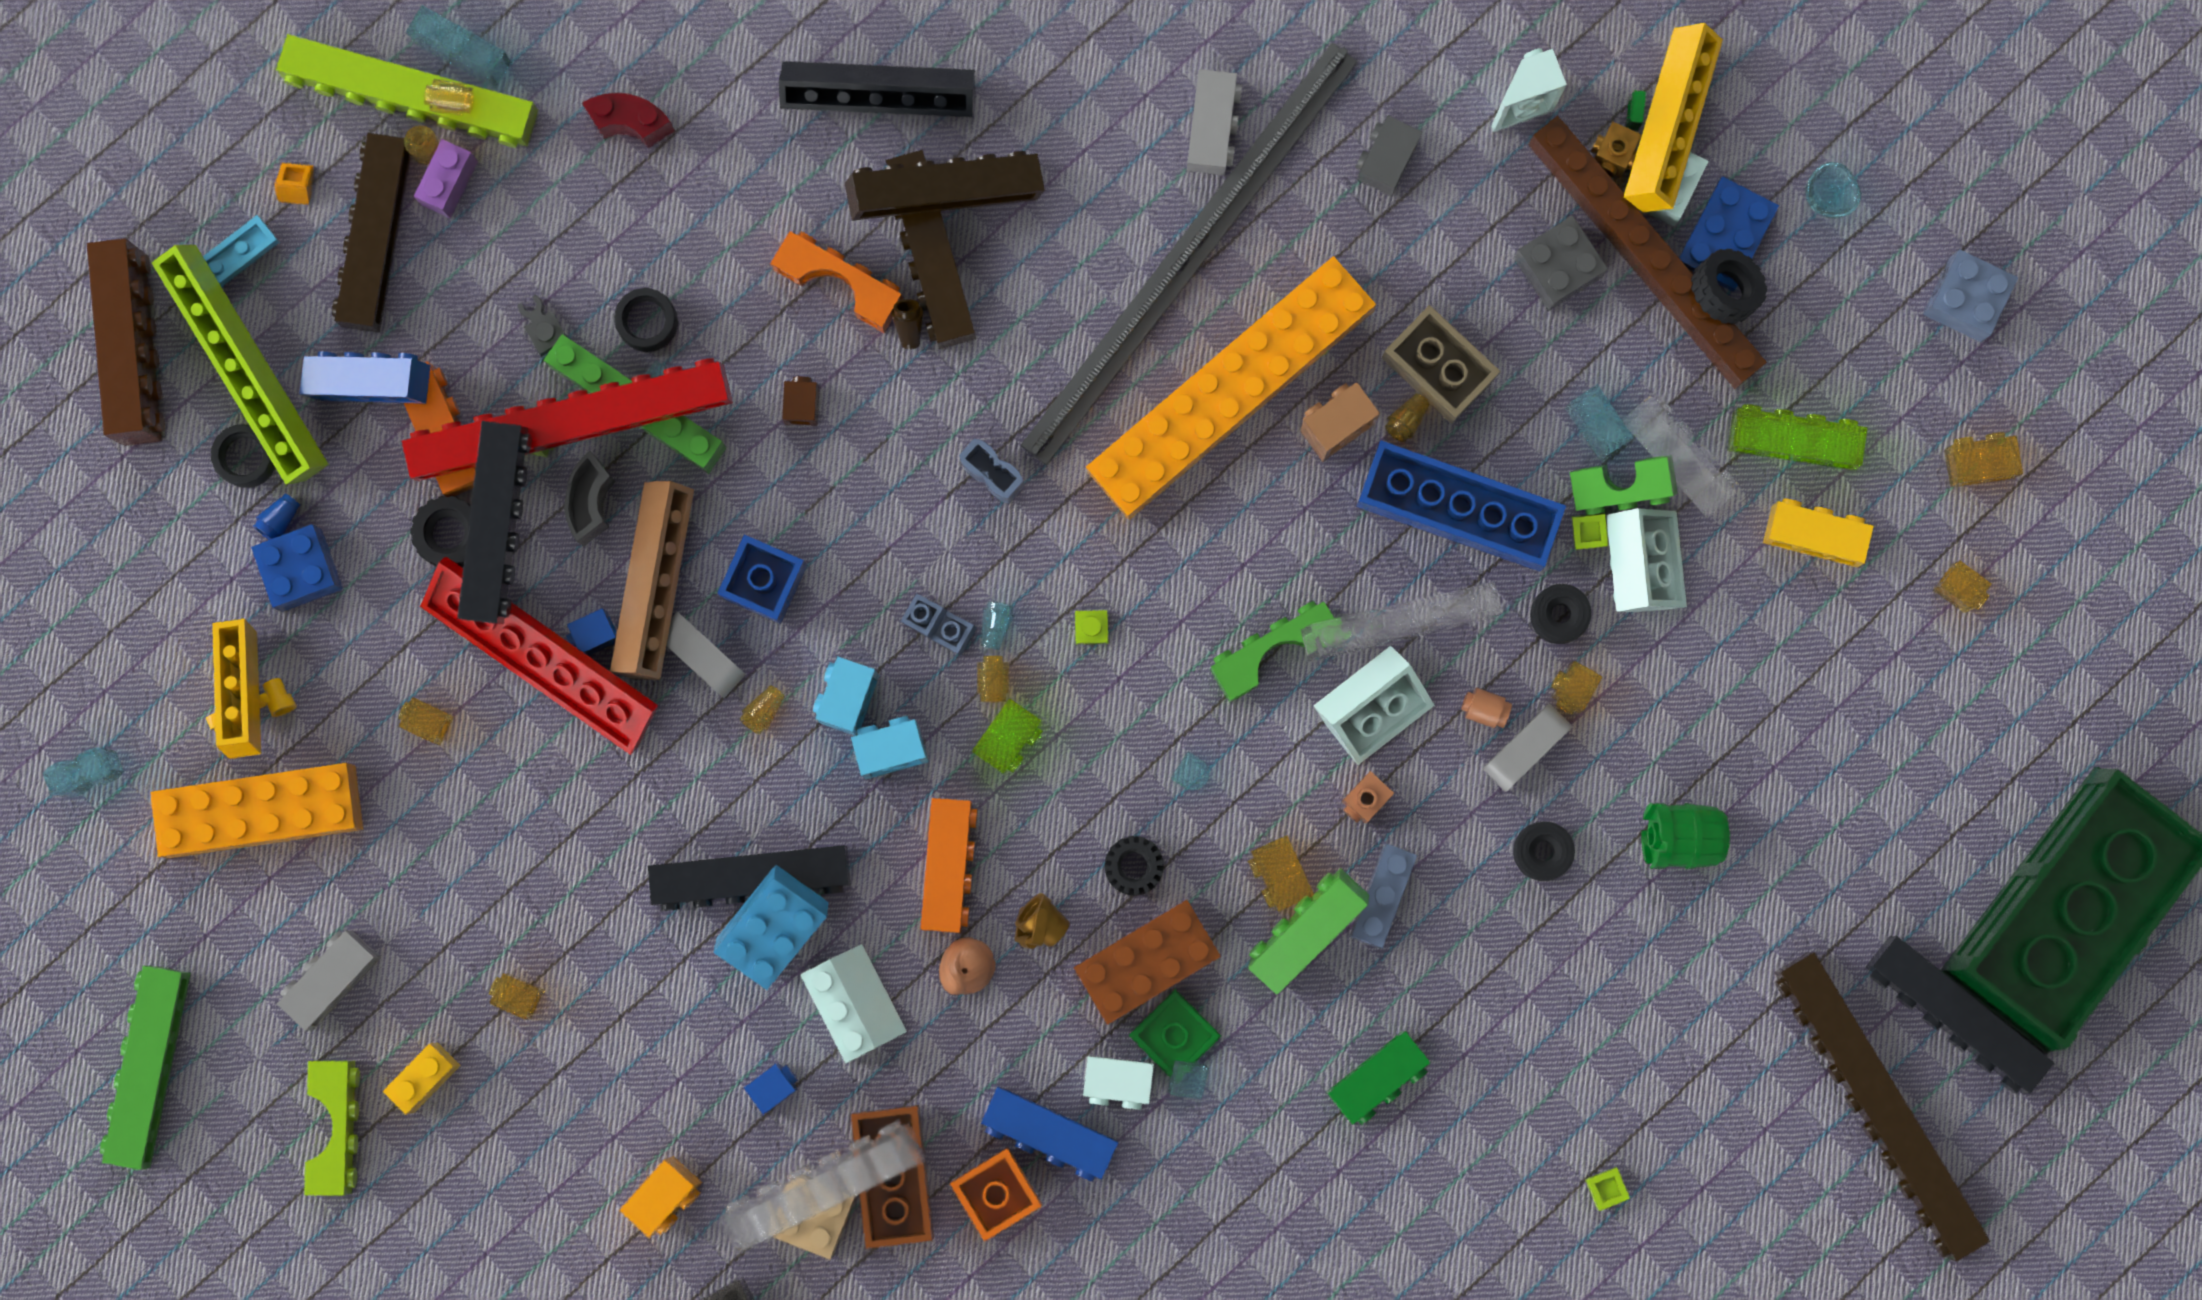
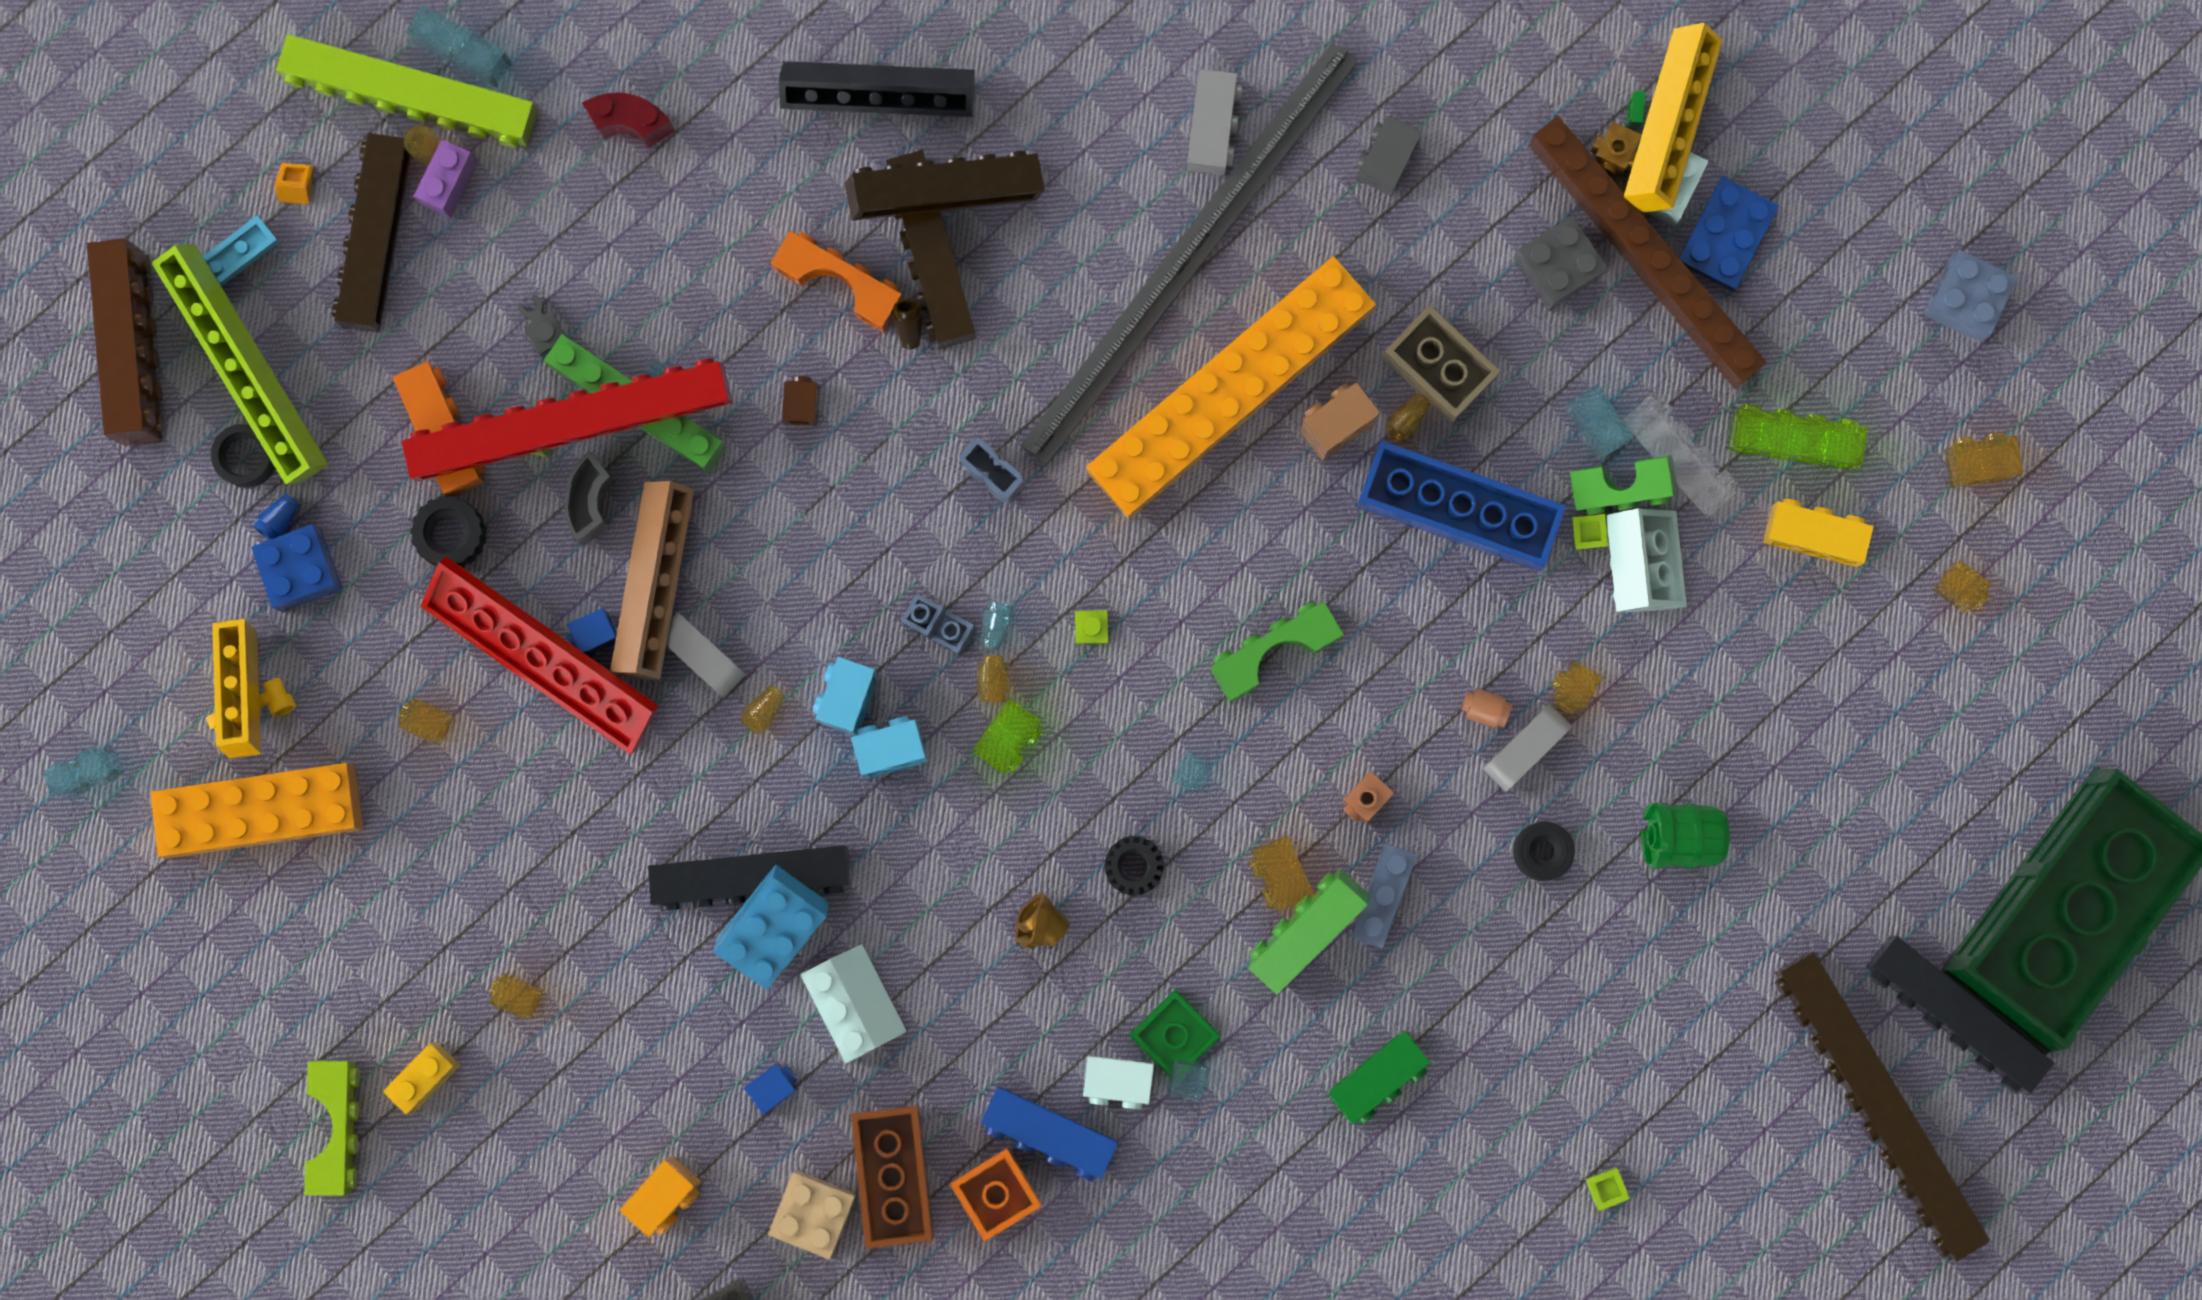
(145, 1067): bright green brick -> none
(327, 979): light grey brick -> none
(365, 378): brick -> none
(449, 97): clear yellow brick -> none
(493, 522): black brick -> none
(644, 295): black tyre -> none
(762, 579): blue brick -> none
(823, 1187): clear brick -> none
(947, 865): orange brick -> none
(966, 966): nougat hair -> none
(1147, 962): dark orange brick -> none
(1374, 704): light aqua slope -> none
(1401, 621): clear brick -> none
(1532, 90): light aqua slope -> none
(1569, 597): black tyre -> none
(1715, 300): black tyre -> none
(1832, 191): clear light blue helmet -> none

